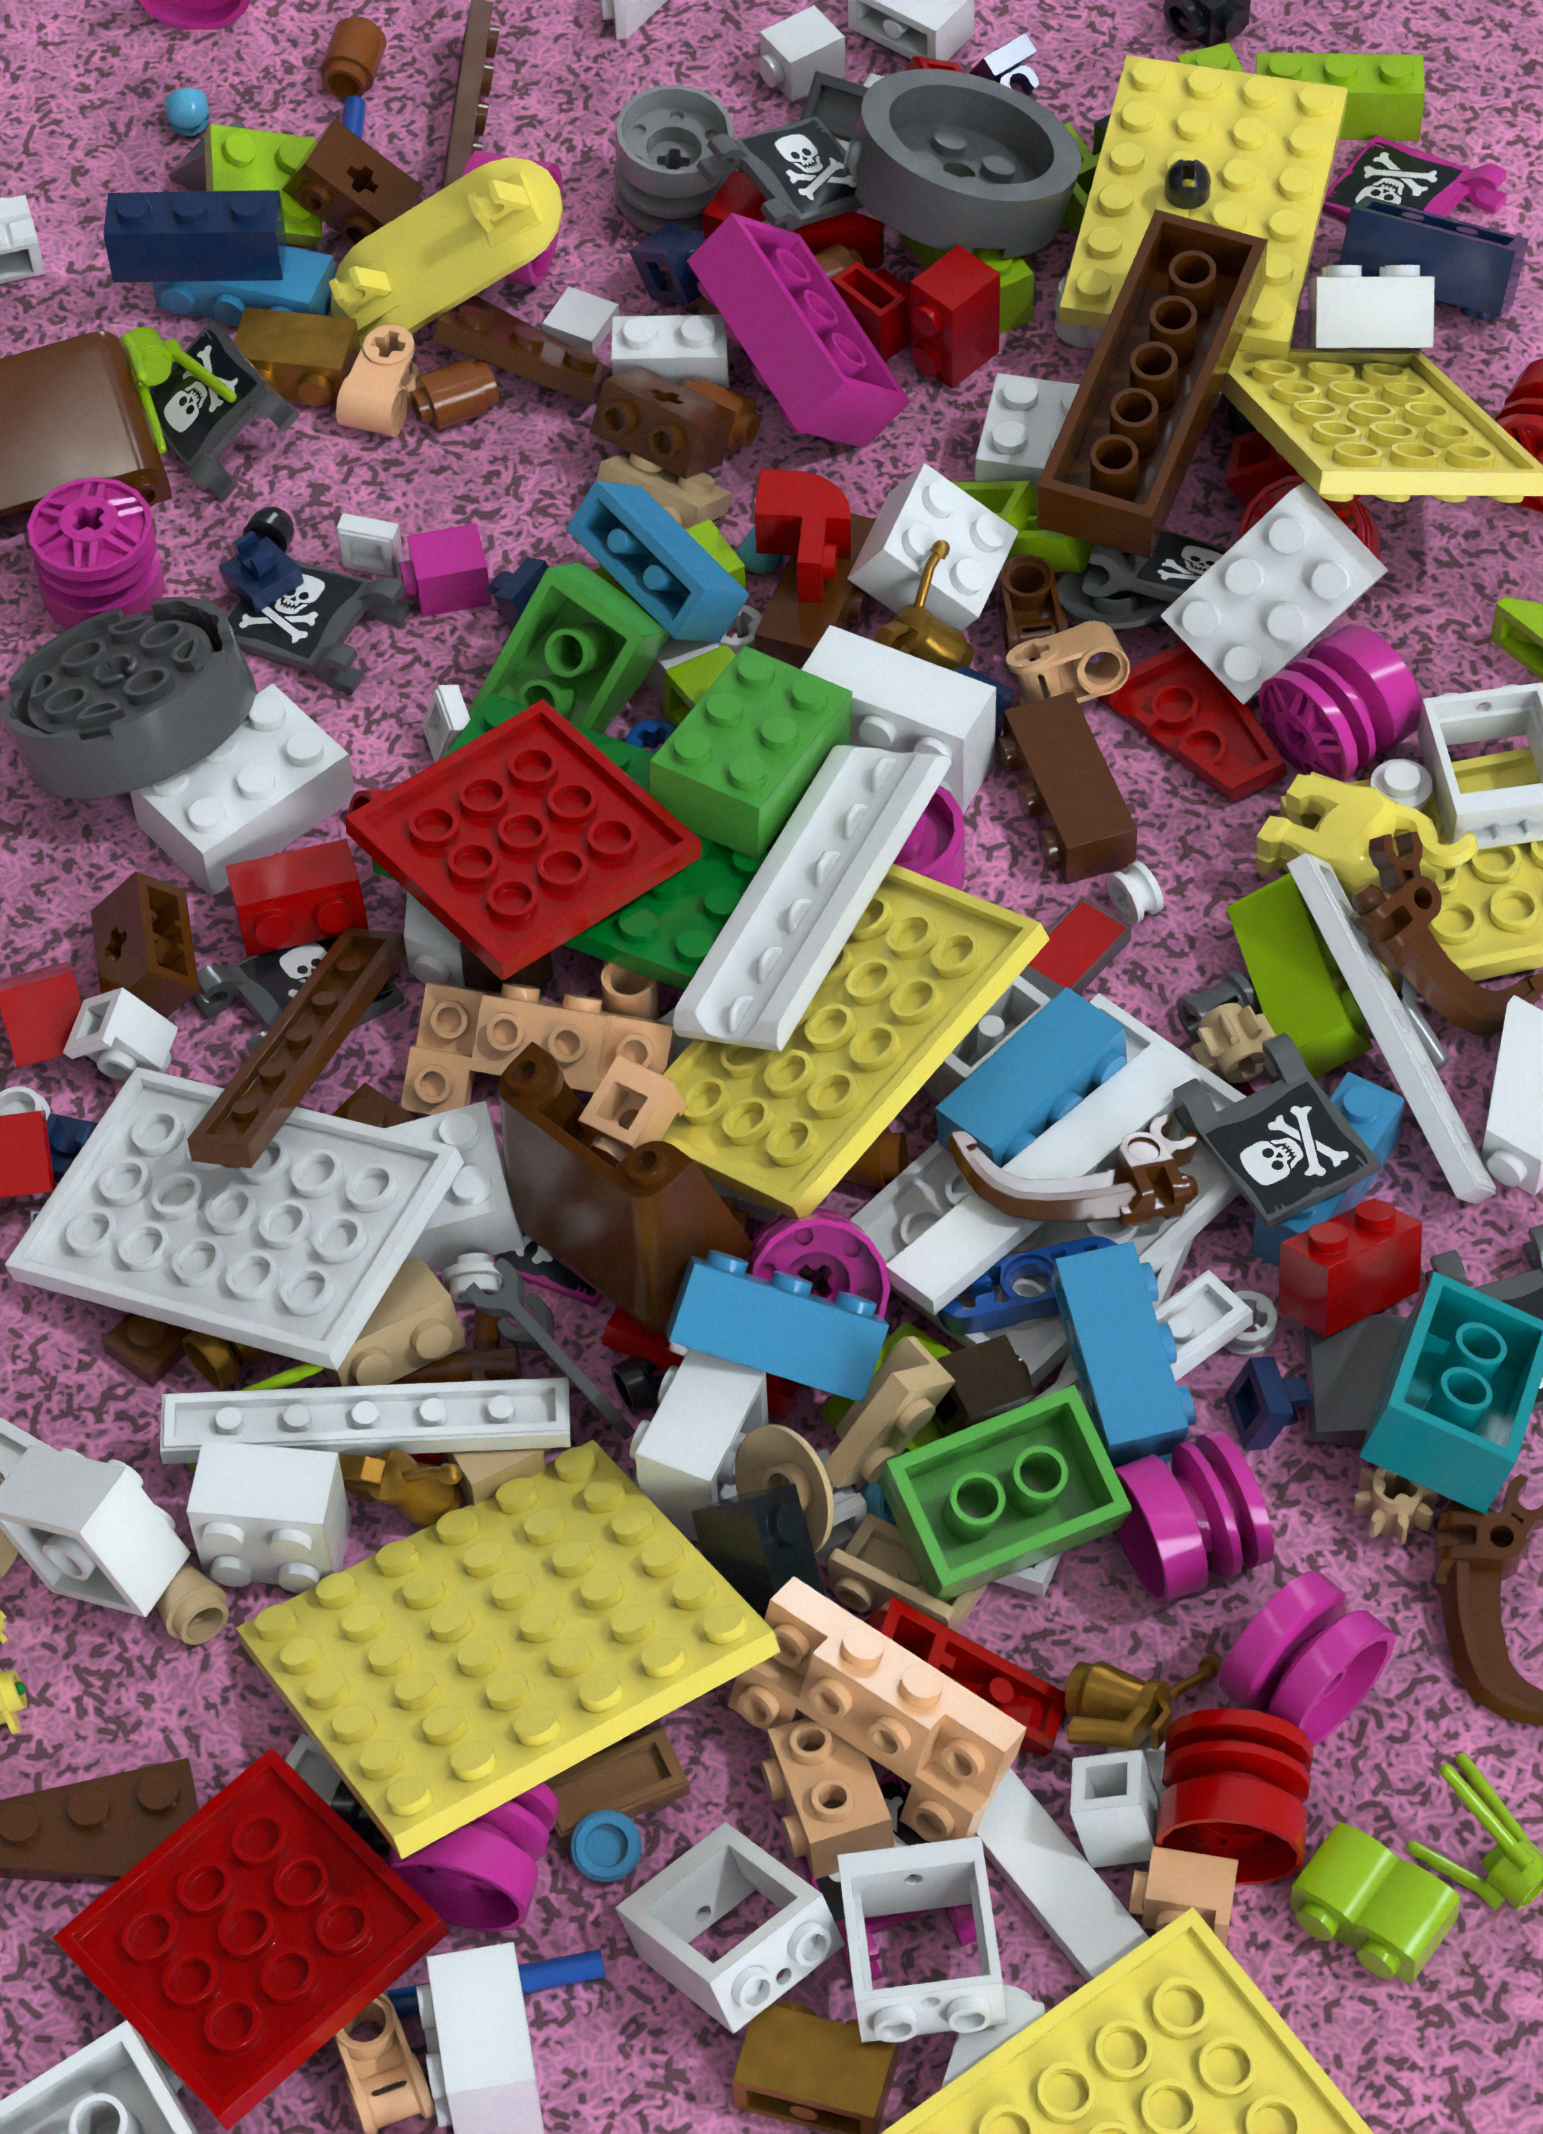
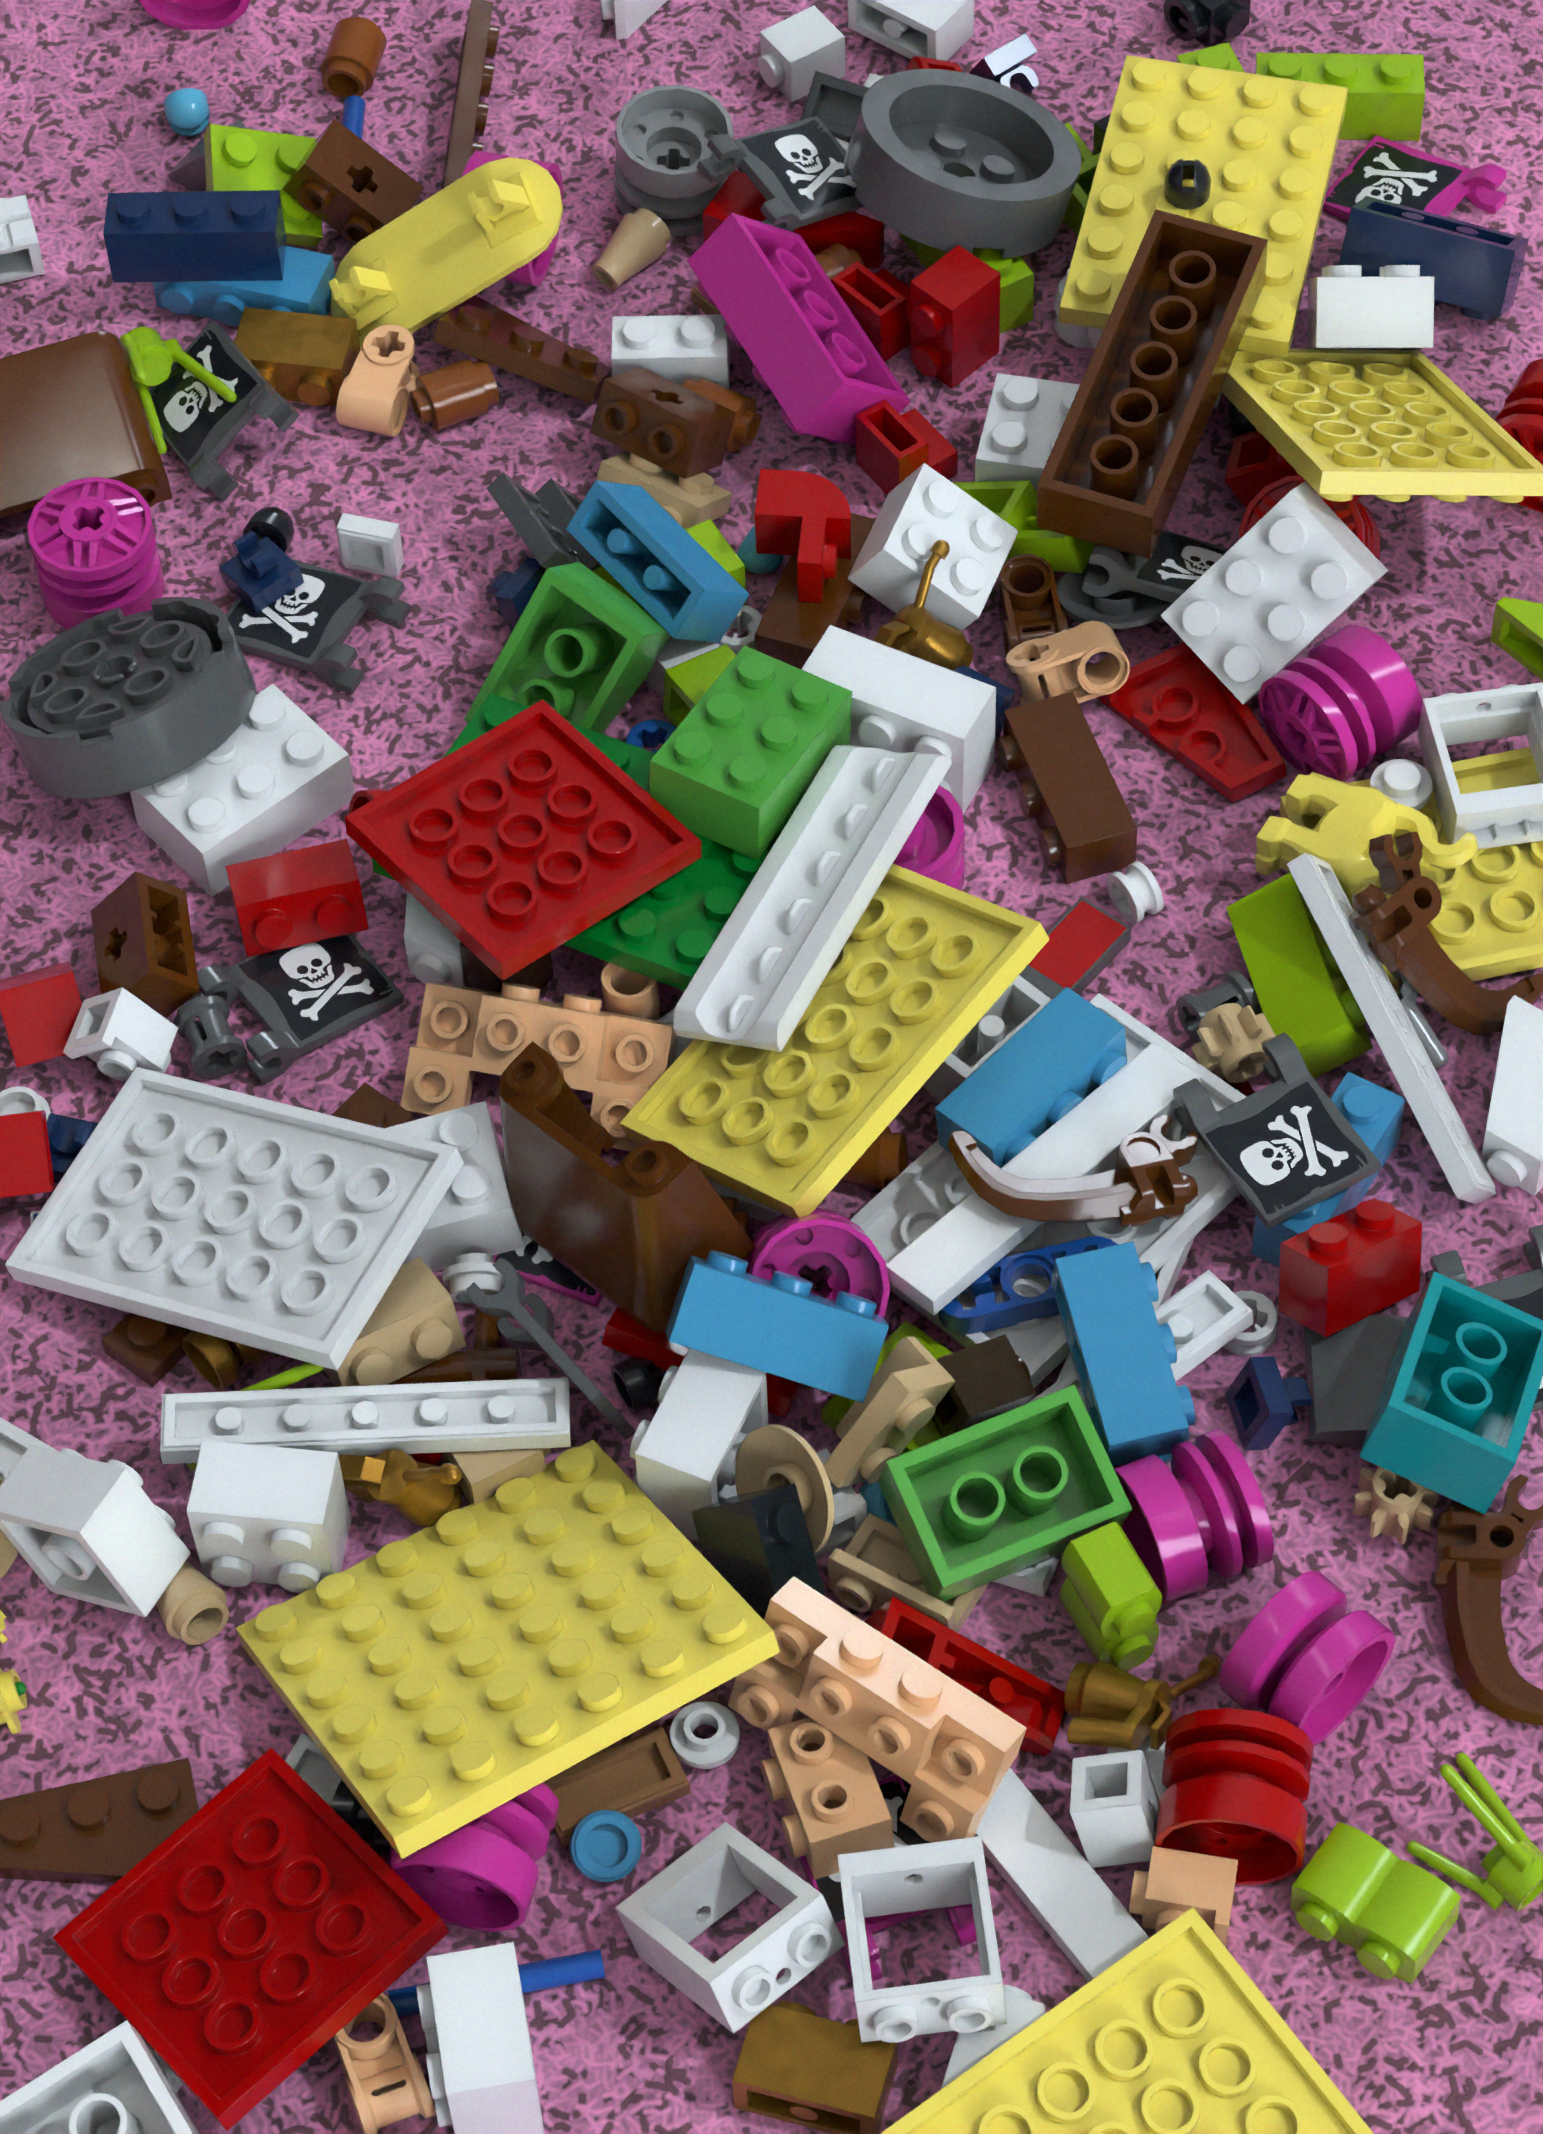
(210, 1037): none -> dark grey bush
(296, 1049): reddish brown plate -> none
(444, 719): white tile -> none
(446, 570): dark pink brick -> none
(543, 520): none -> dark grey slope
(581, 319): white tile -> none
(625, 1096): light nougat brick -> none
(633, 246): none -> tan cone
(672, 248): dark blue brick -> none
(705, 1752): none -> white plate
(896, 445): none -> red piece
(1111, 1597): none -> lime brick

